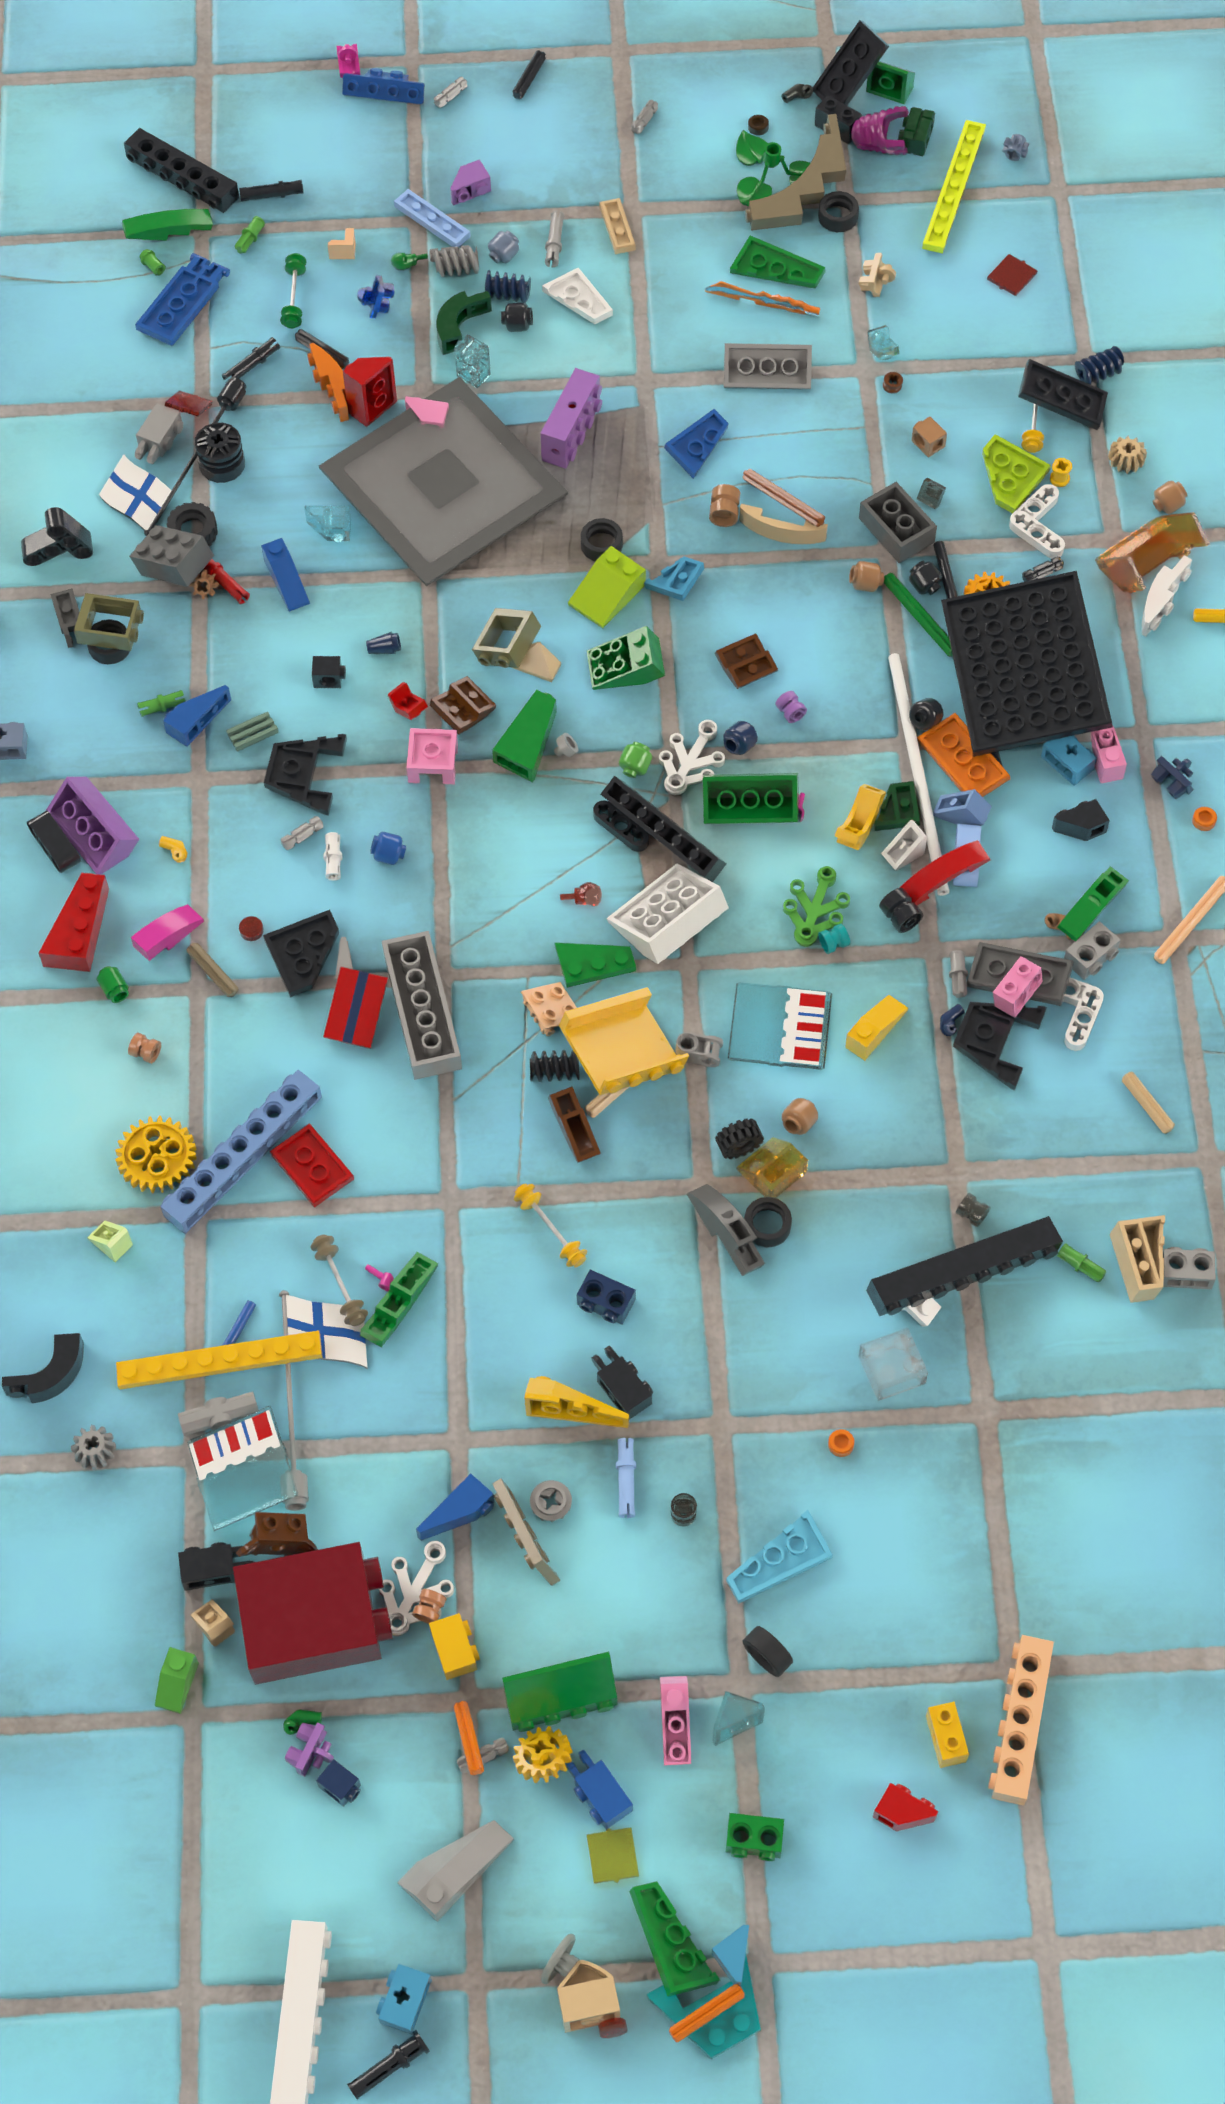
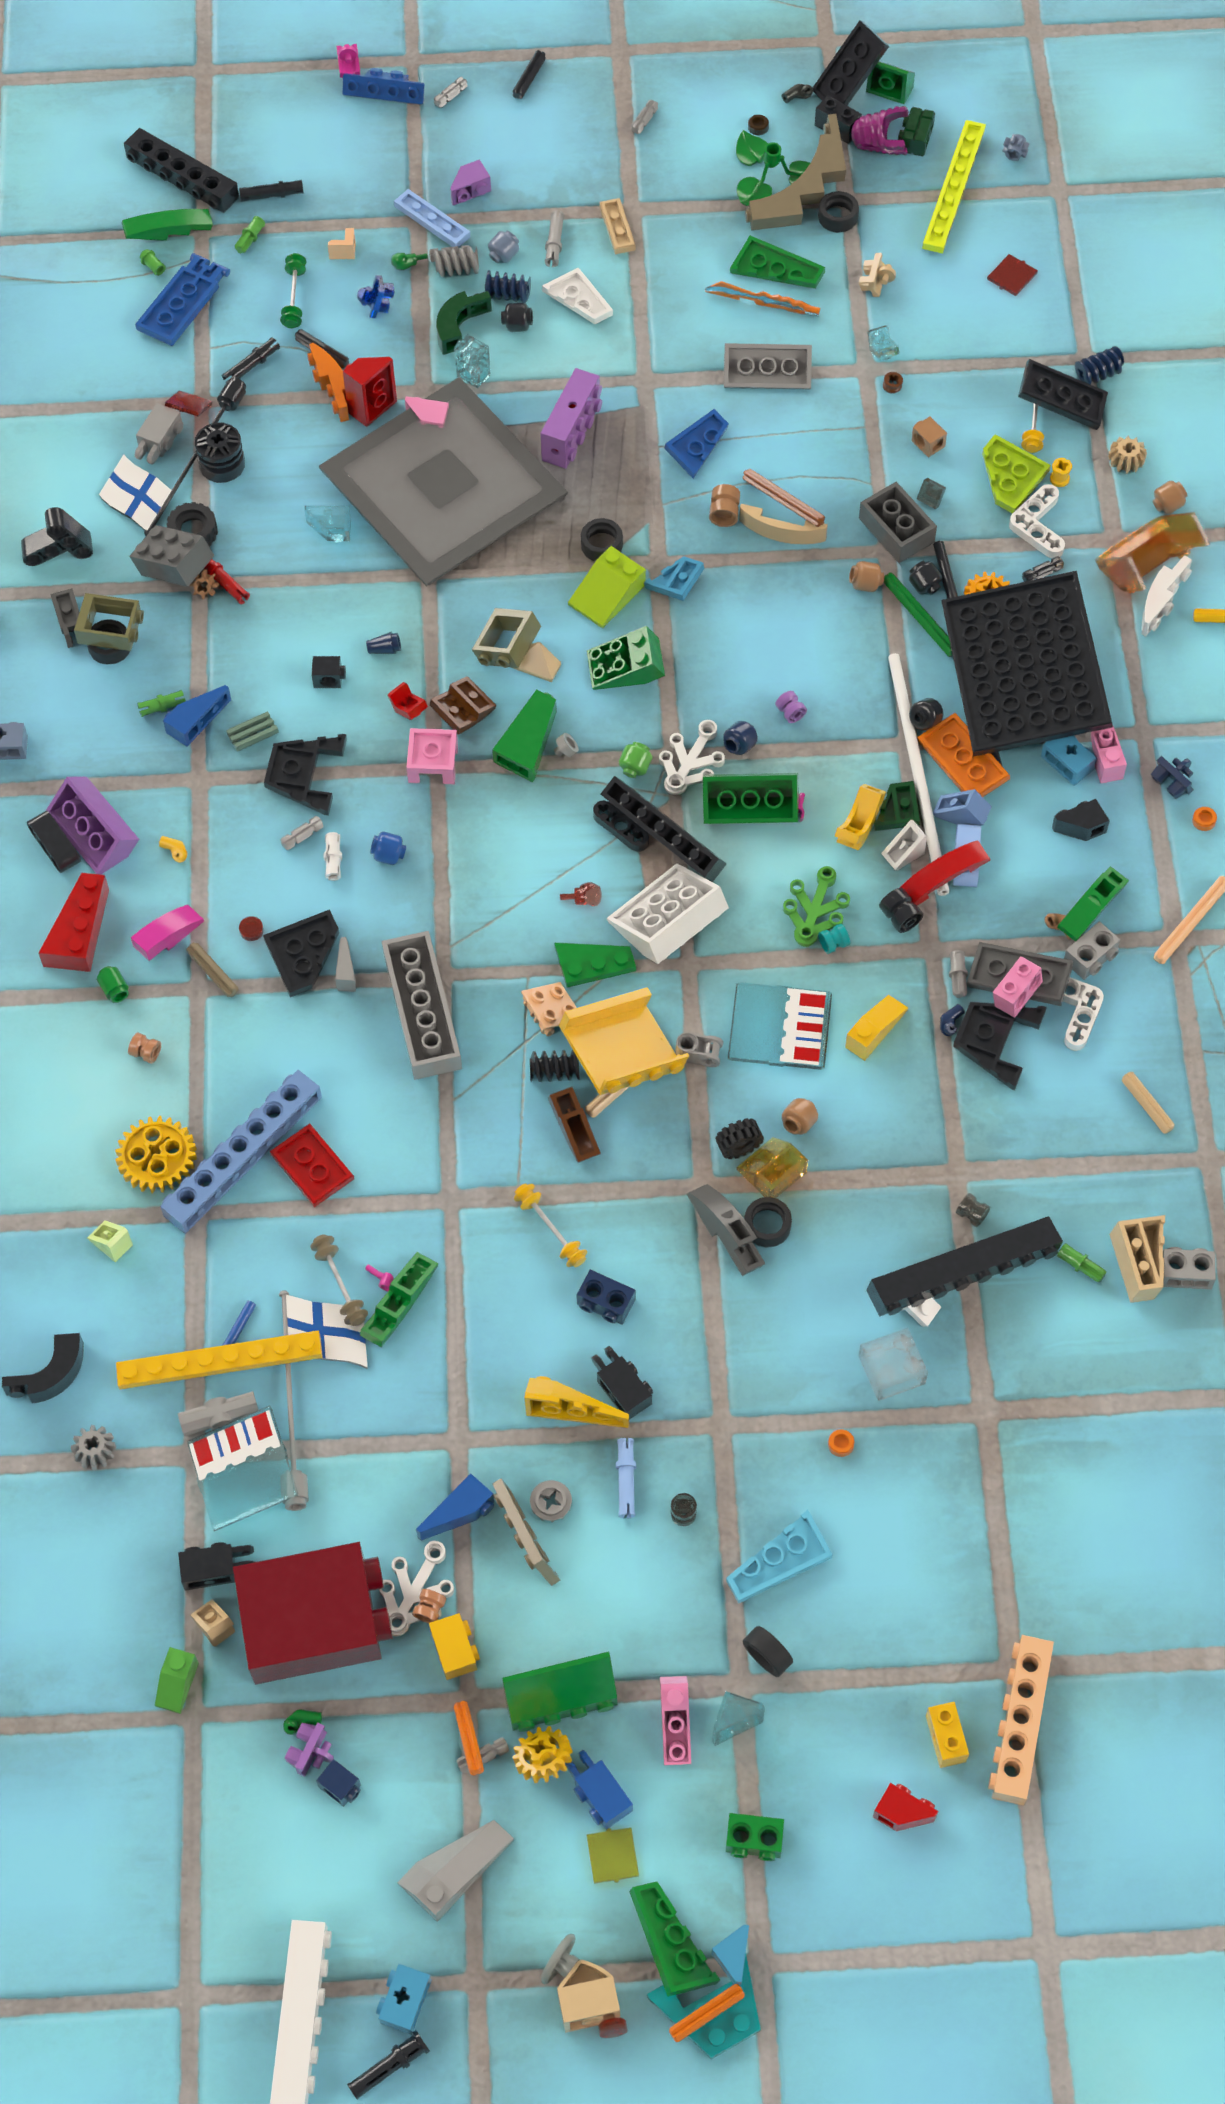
(278, 1535): reddish brown piece -> none
(284, 574): blue slope -> none
(355, 1007): red tile -> none
(746, 661): reddish brown slope -> none

